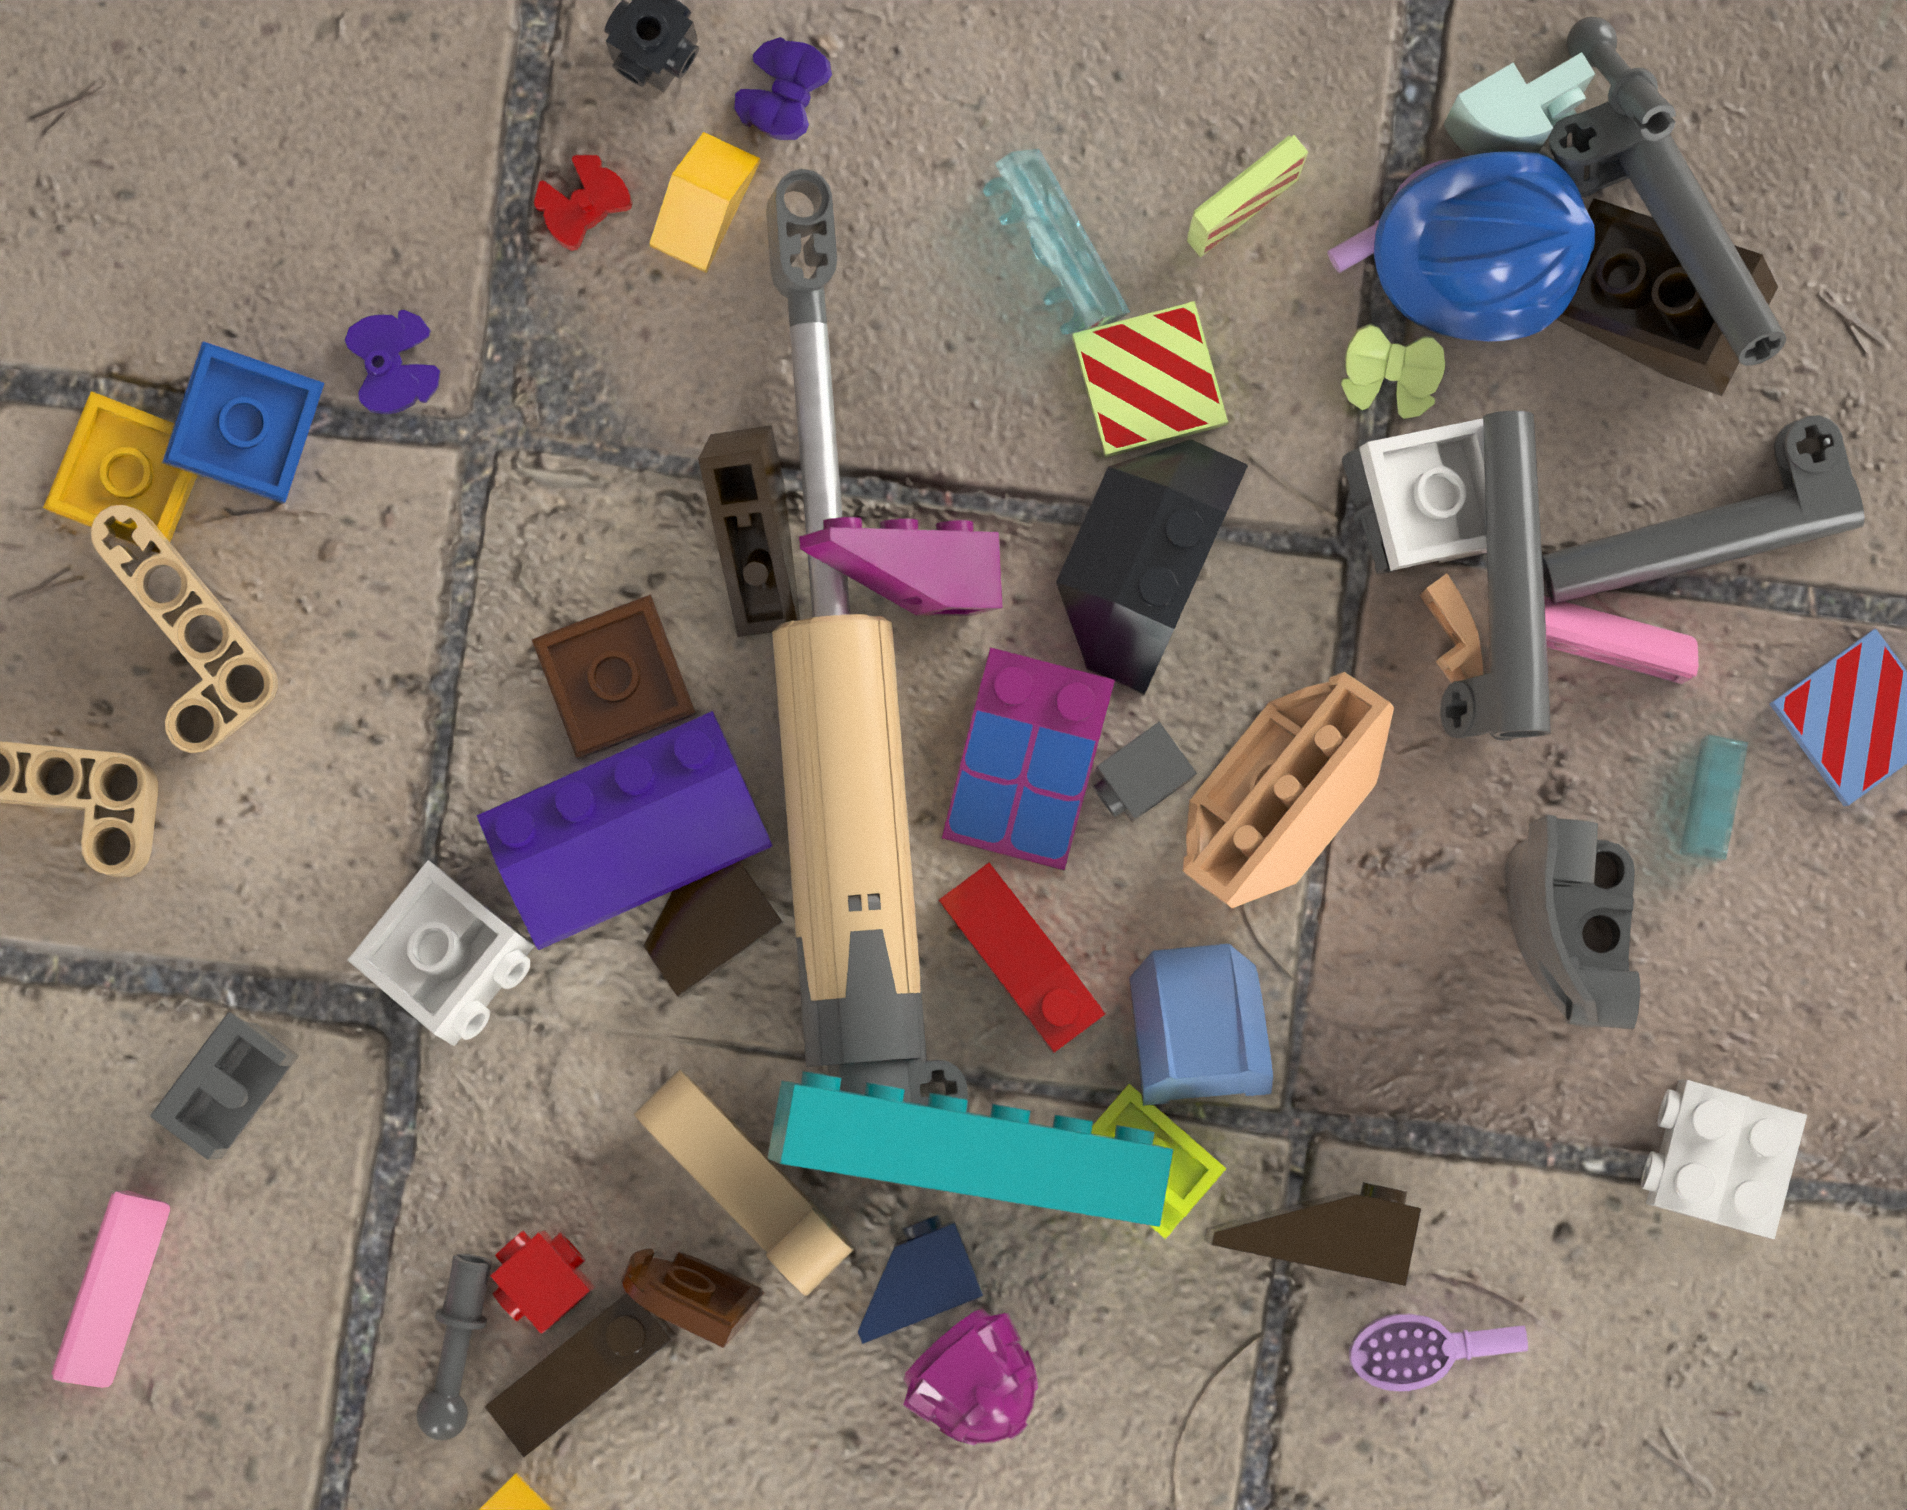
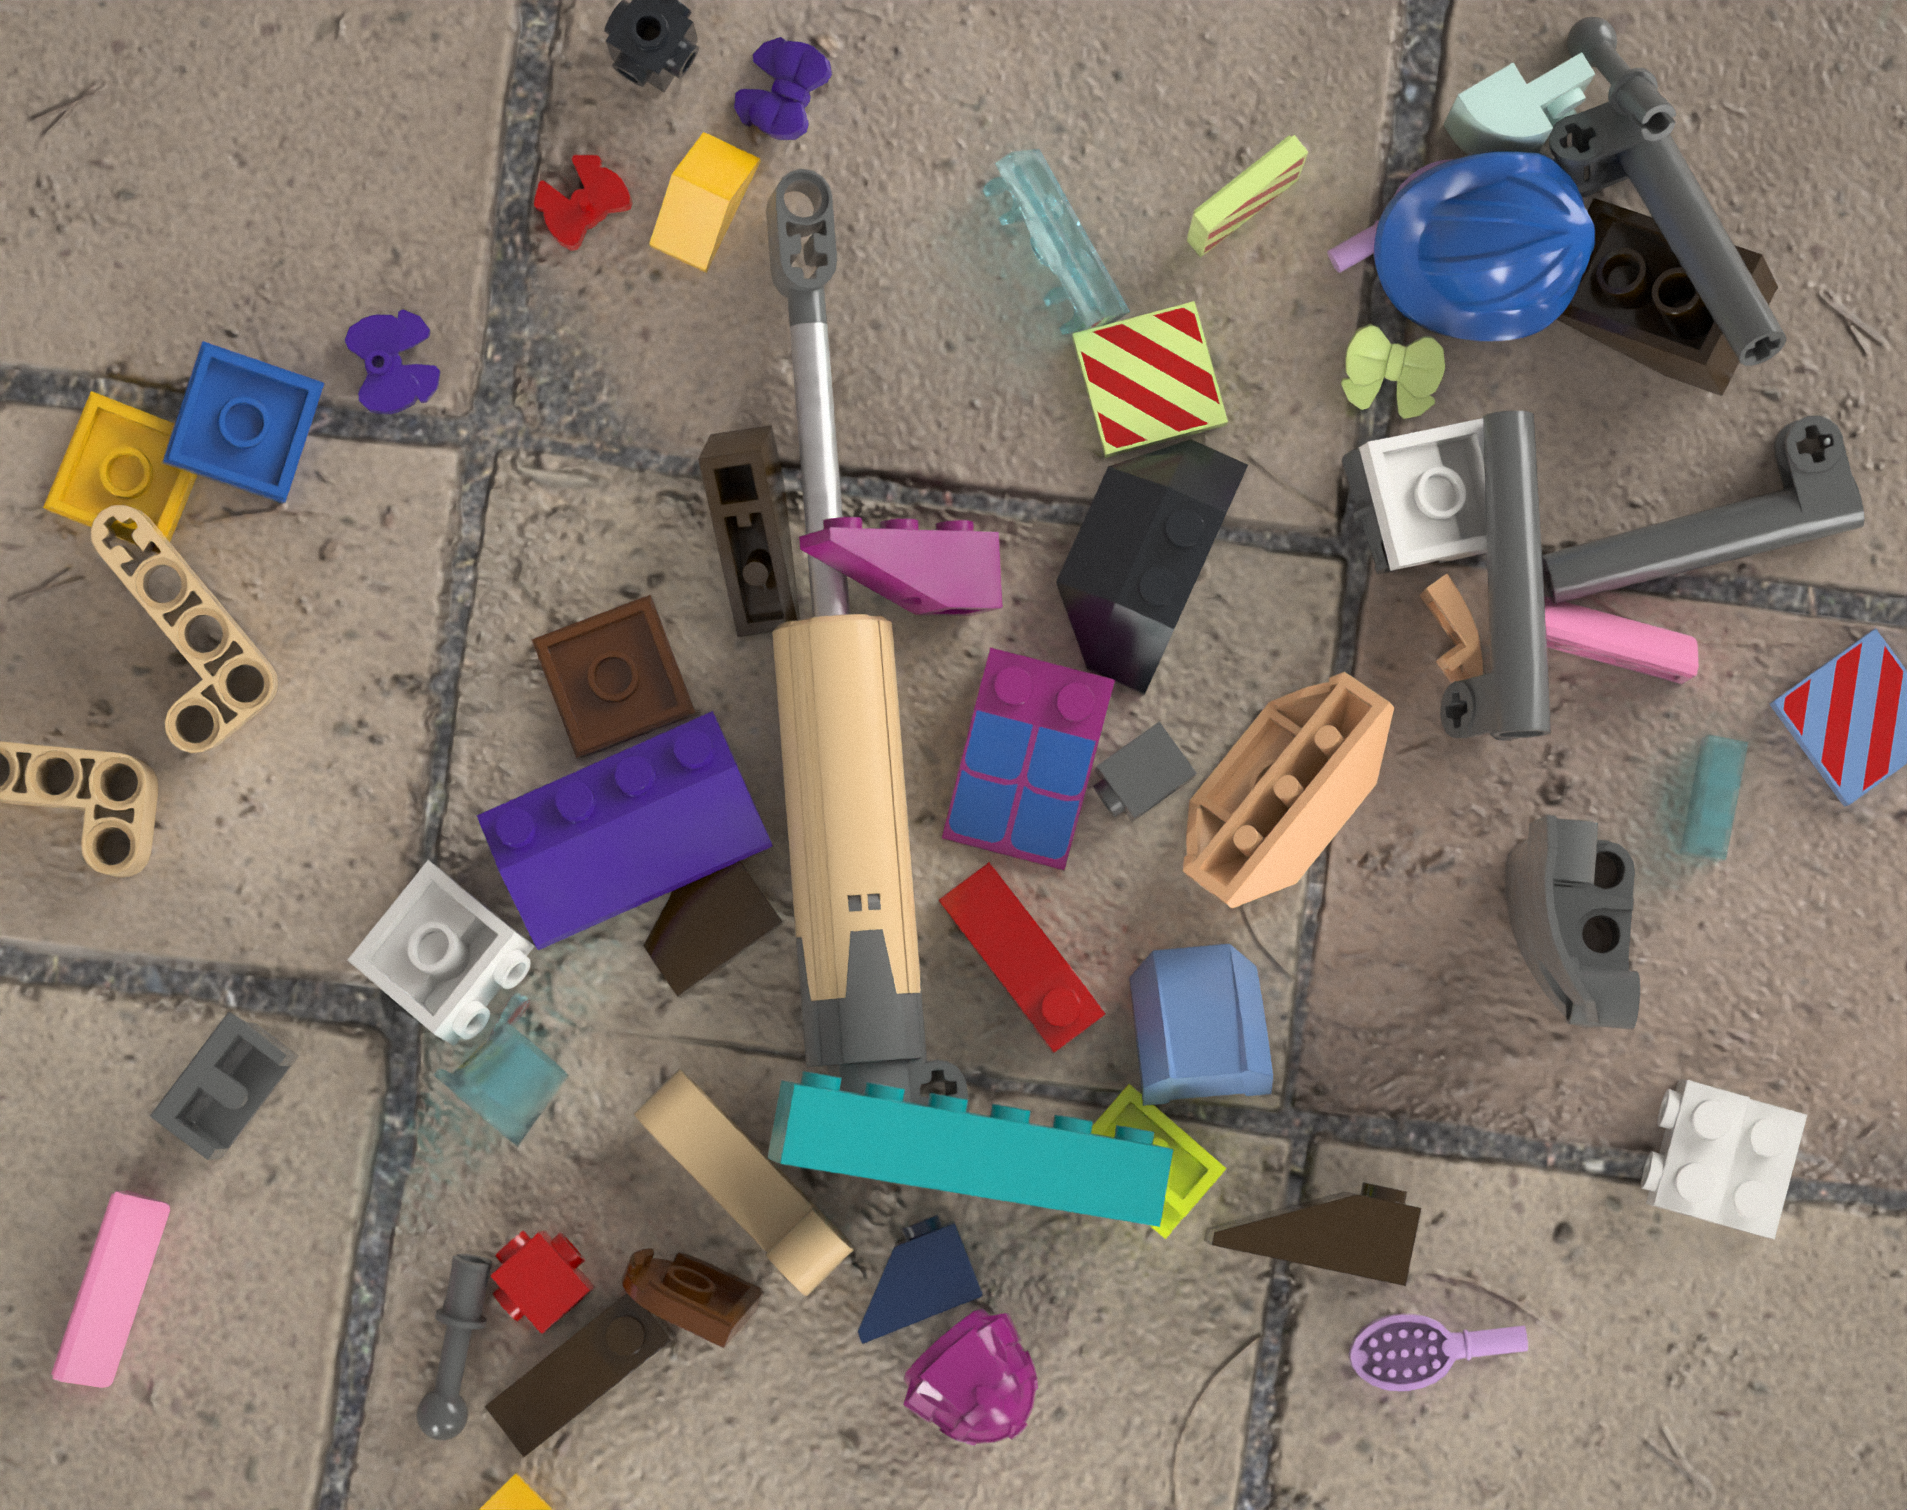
(507, 1077): none -> clear light blue hat

